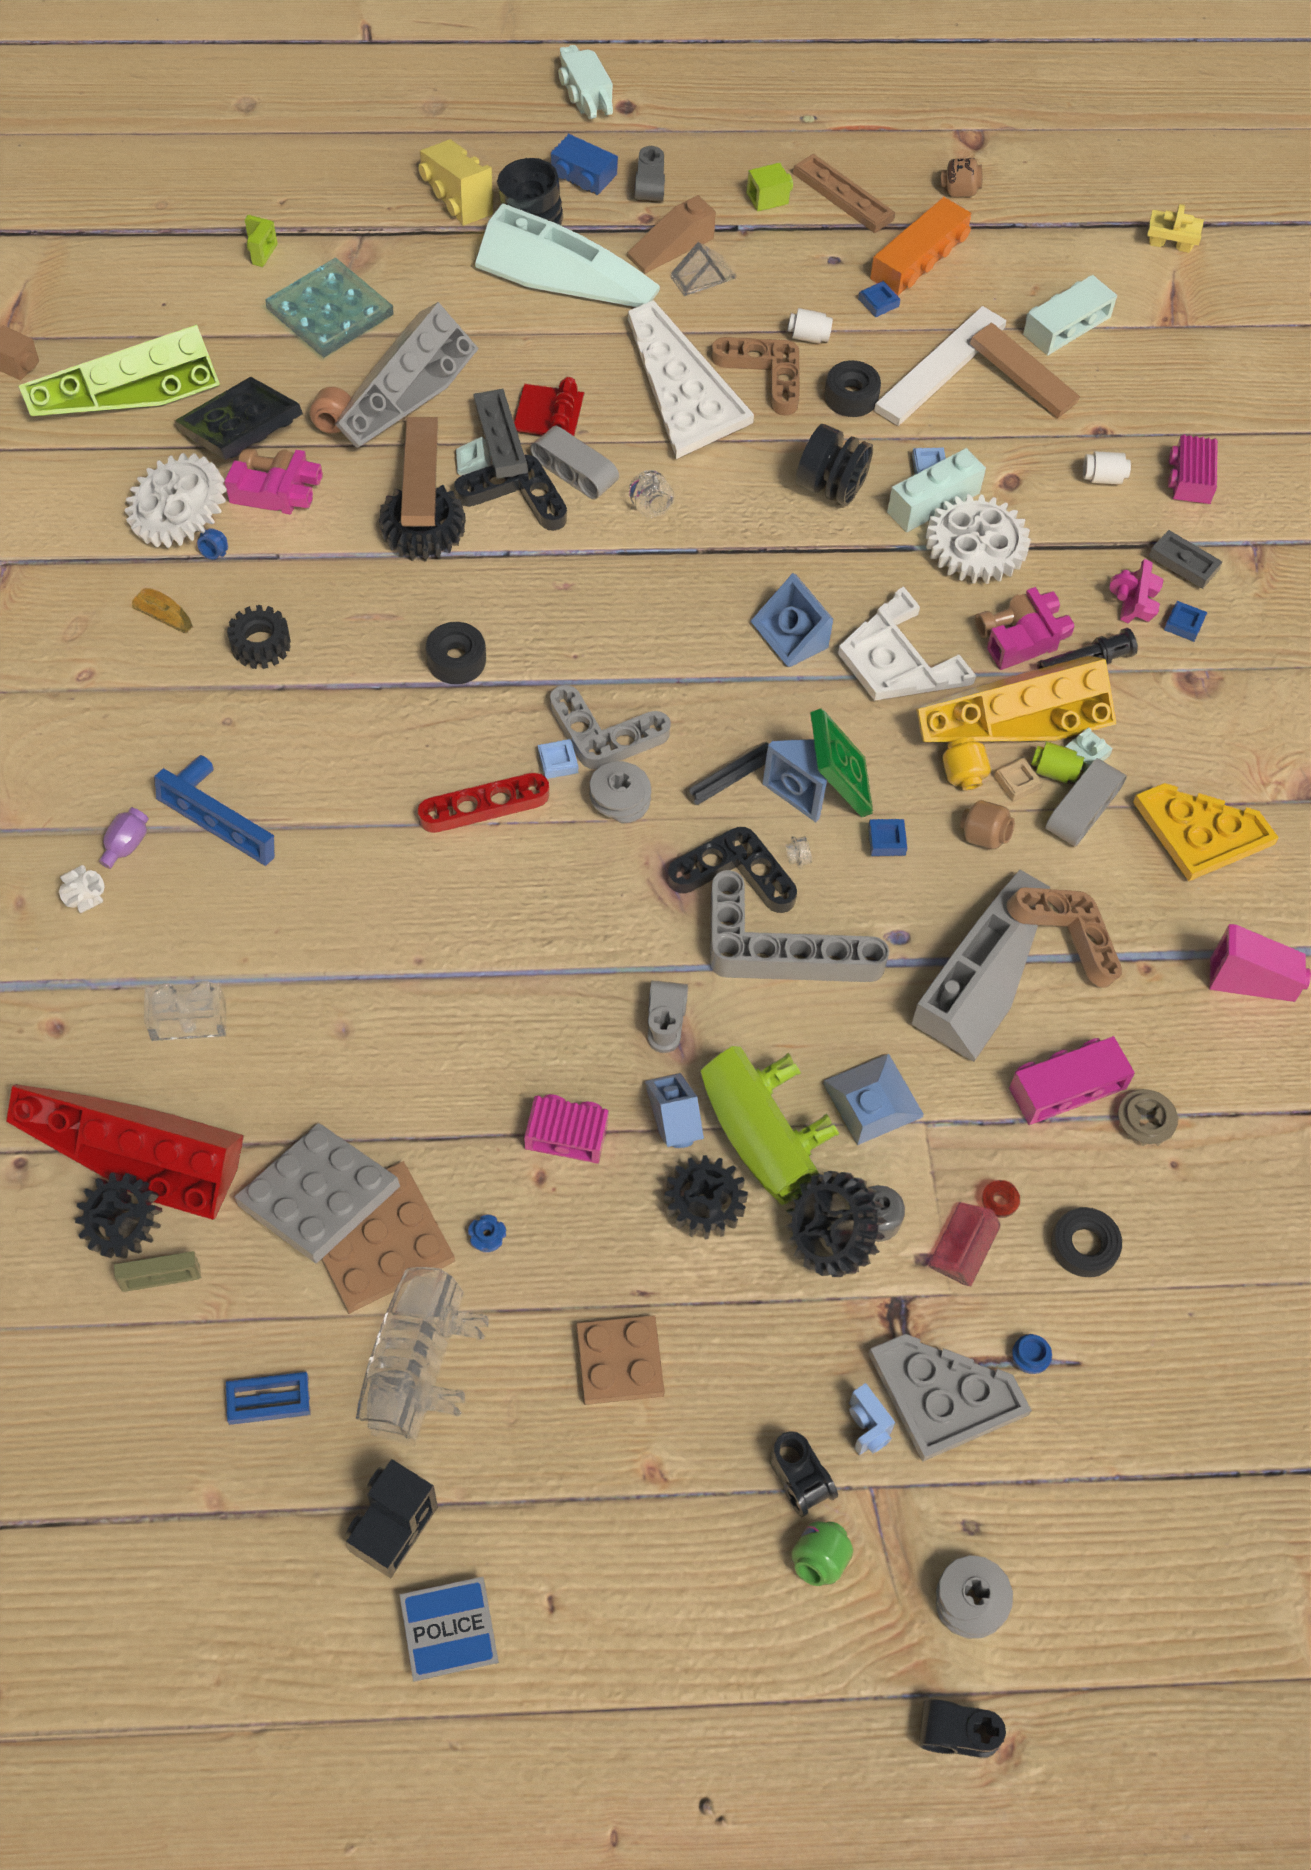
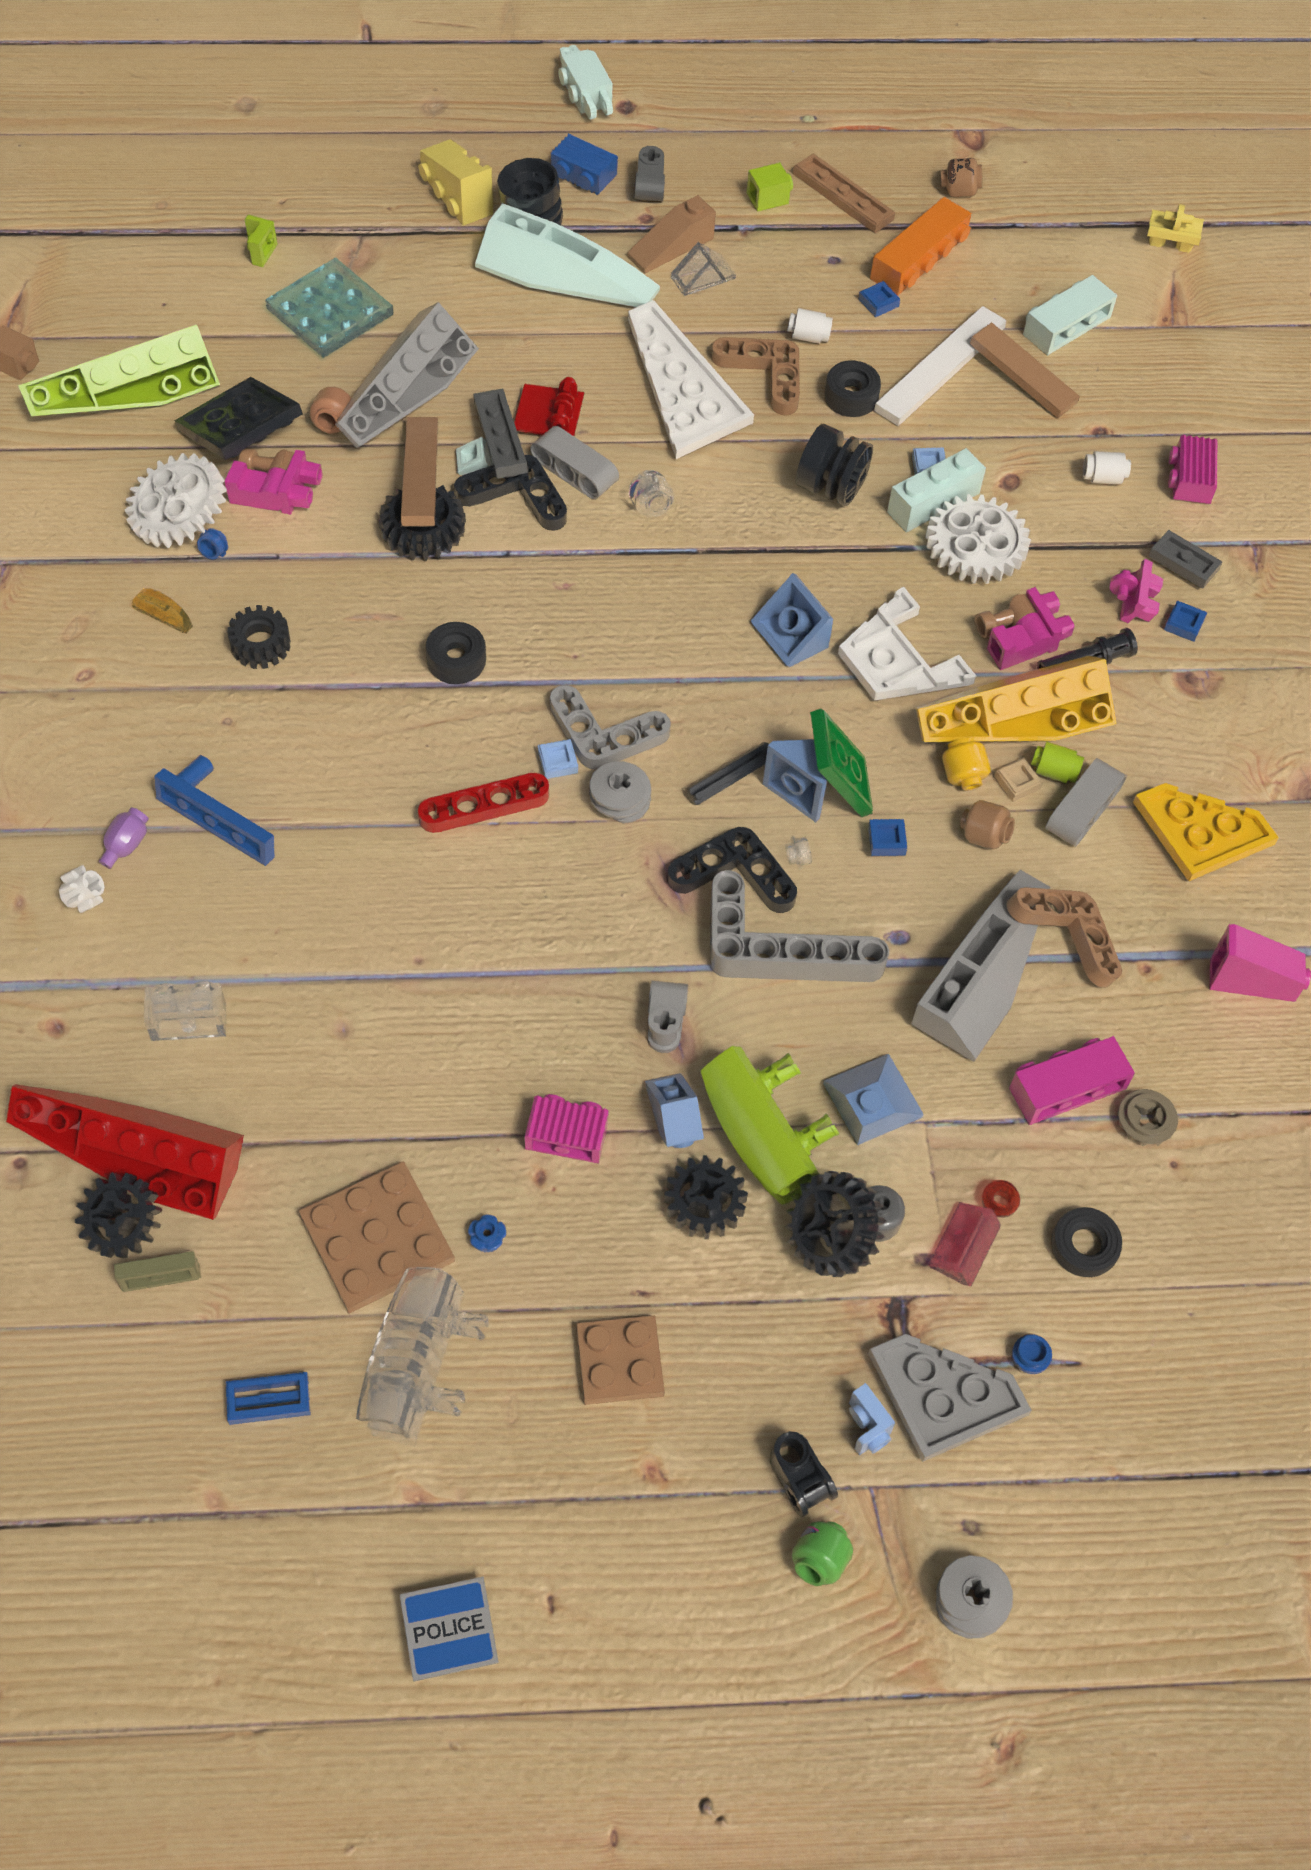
(317, 1192): light grey plate -> none
(396, 1517): black brick -> none
(951, 1729): black piece -> none
(1090, 747): light aqua tile -> none

